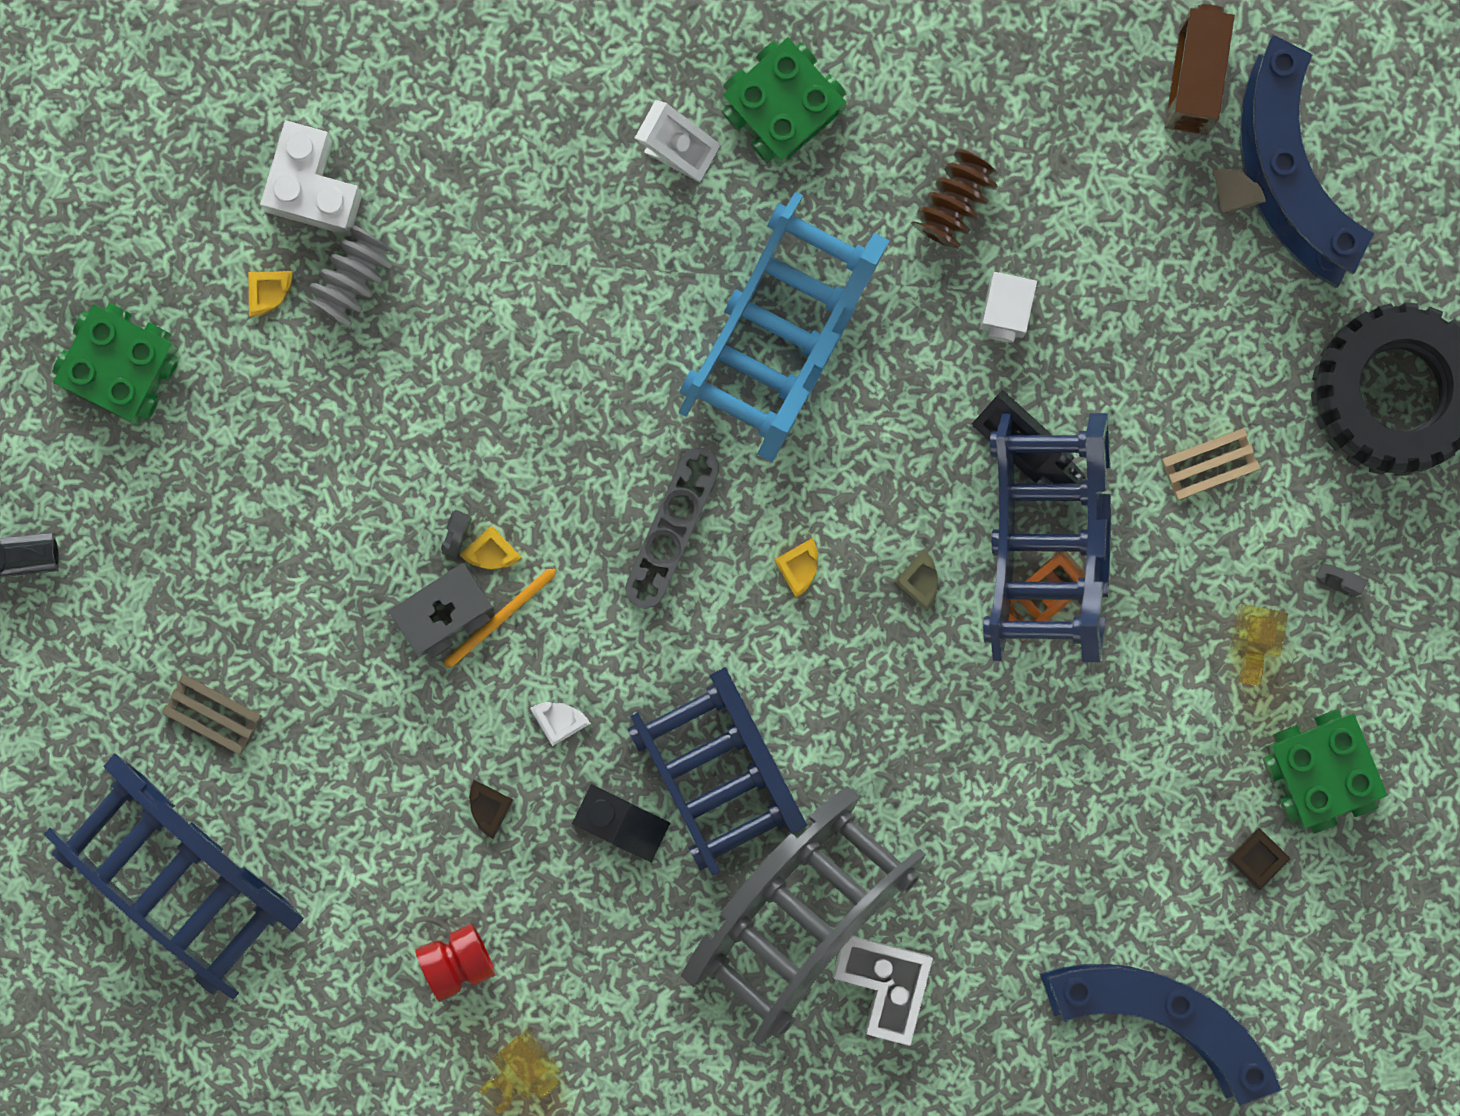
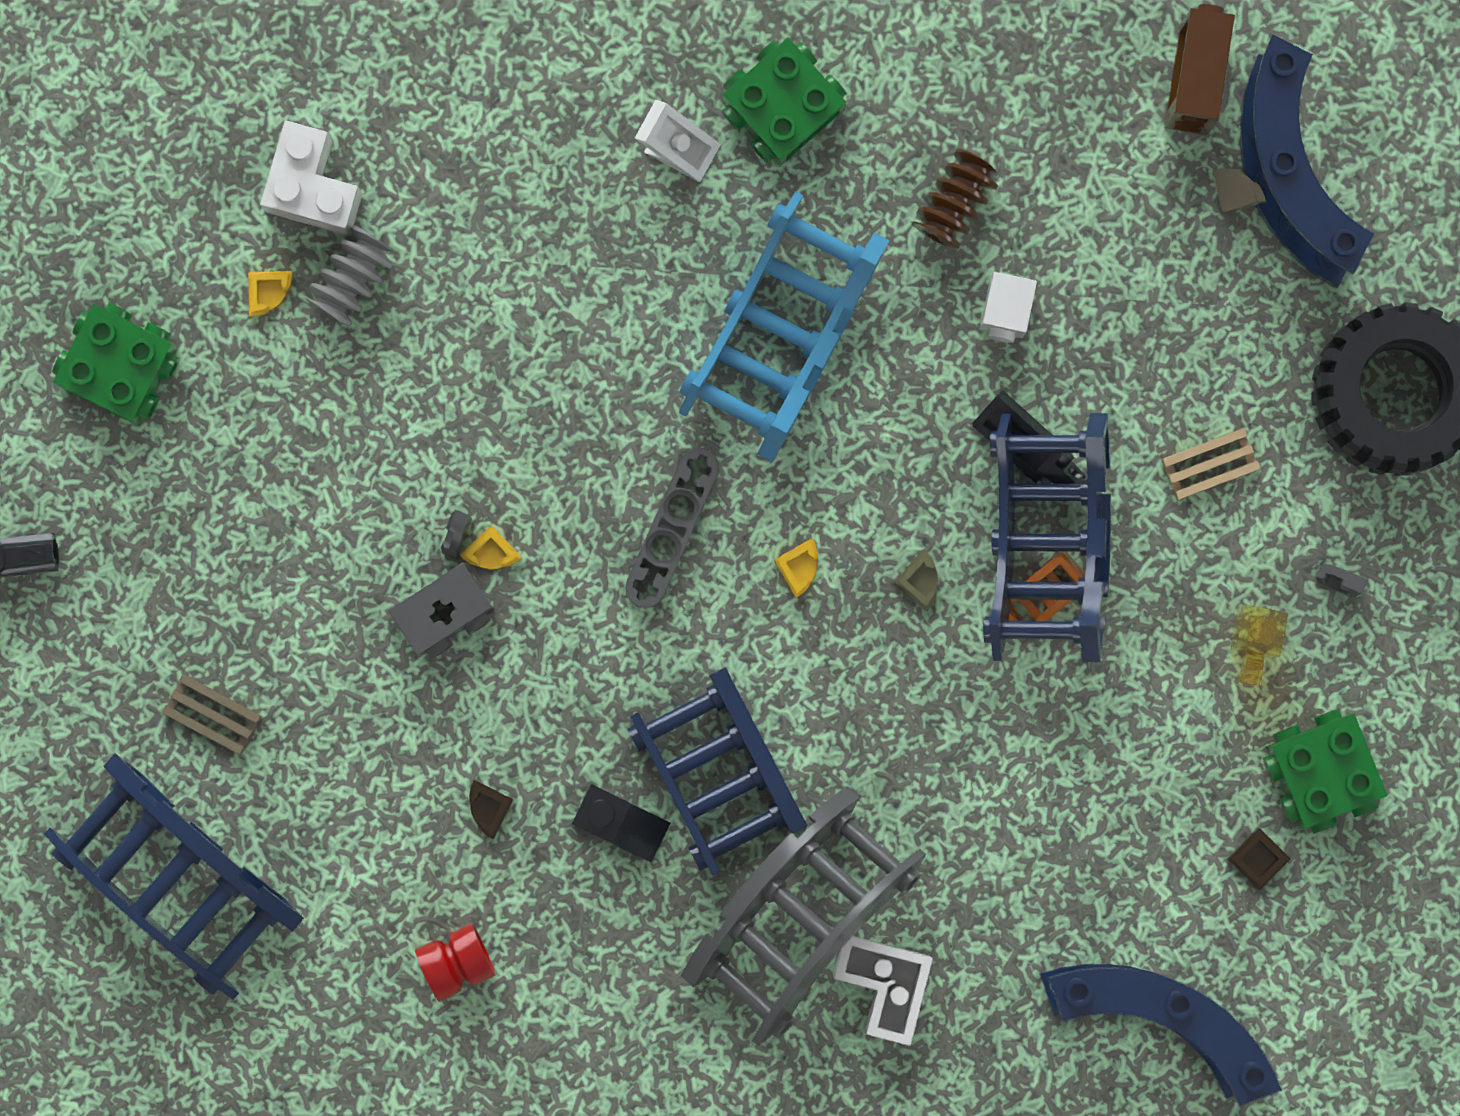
(500, 617): light orange axle -> none
(523, 1066): clear yellow brick -> none
(559, 720): white tile -> none

